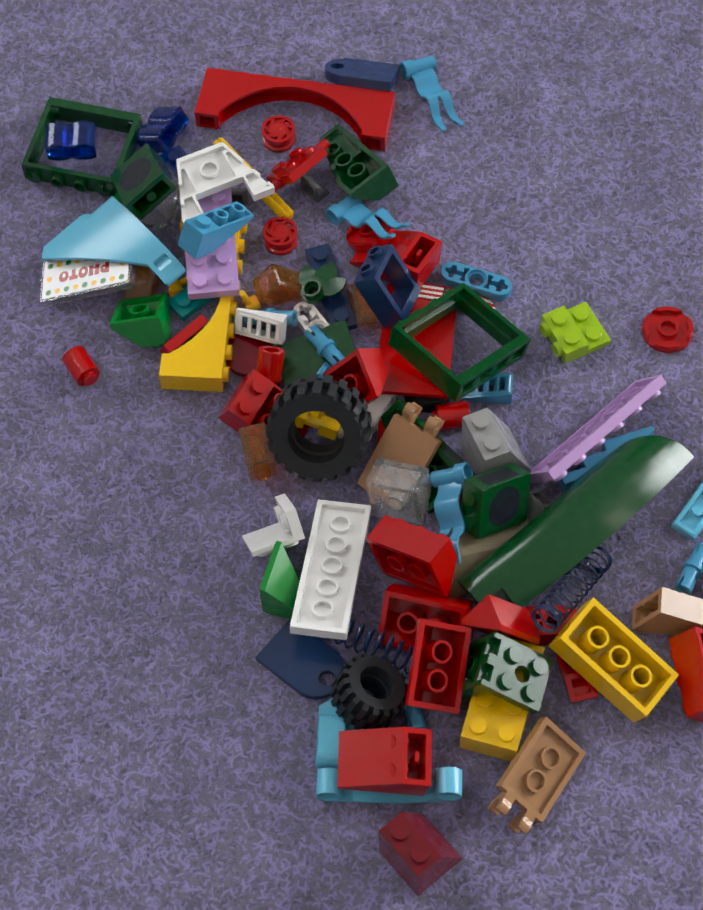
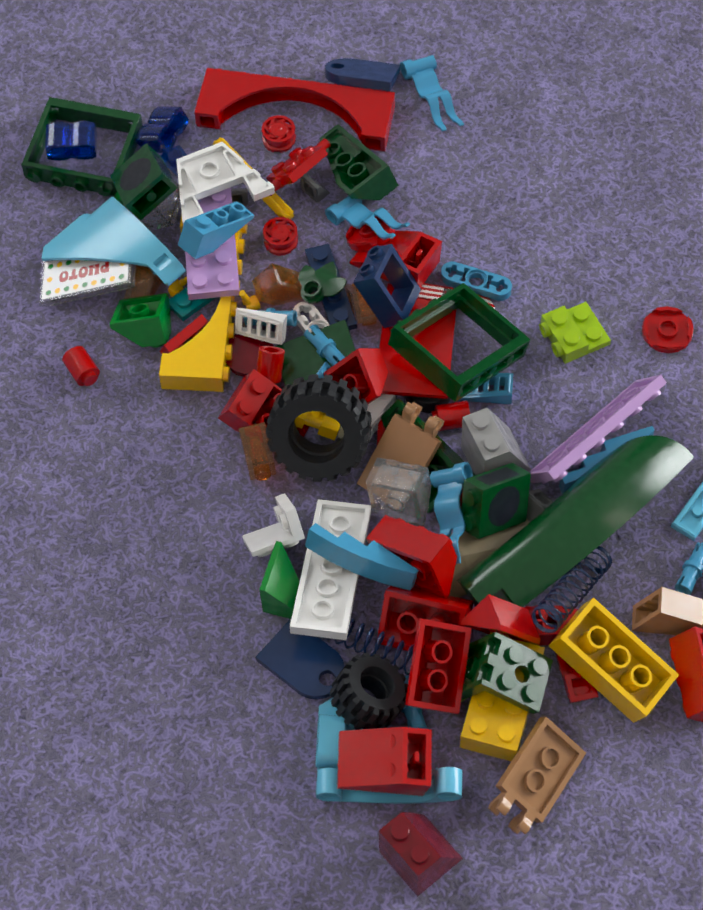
(368, 561): none -> dark azure slope

